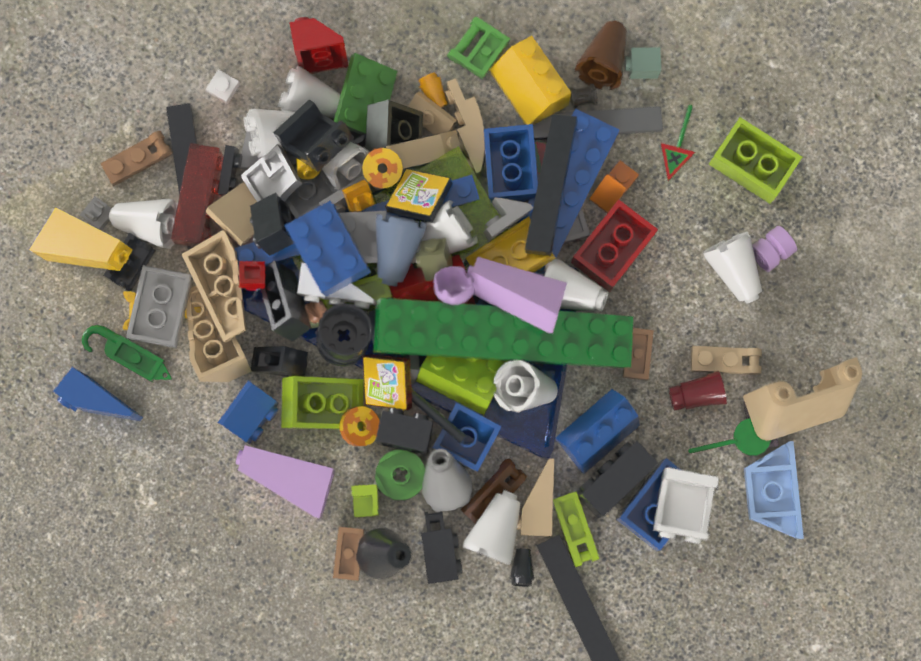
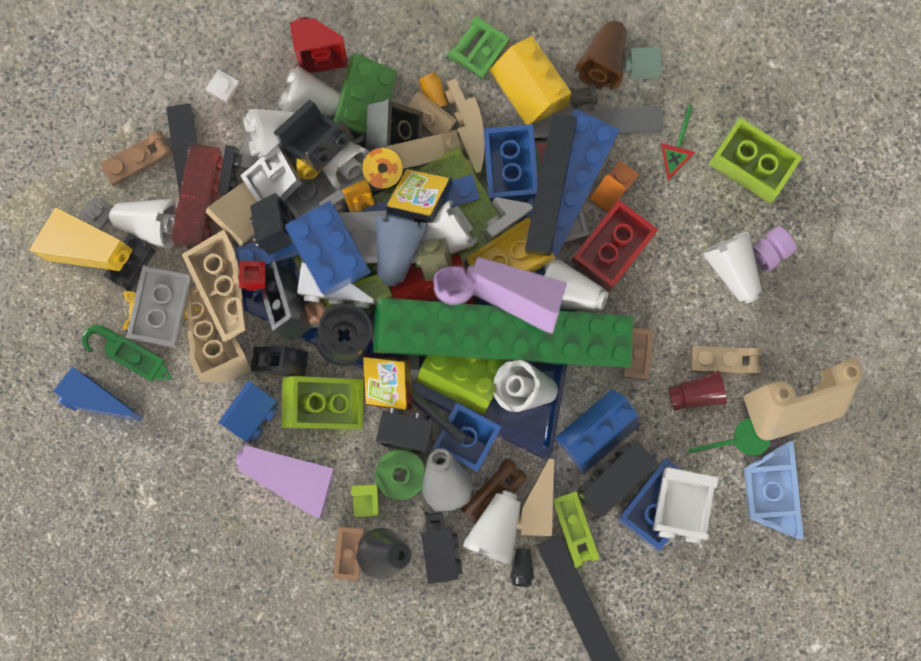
(349, 428): orange piece -> none

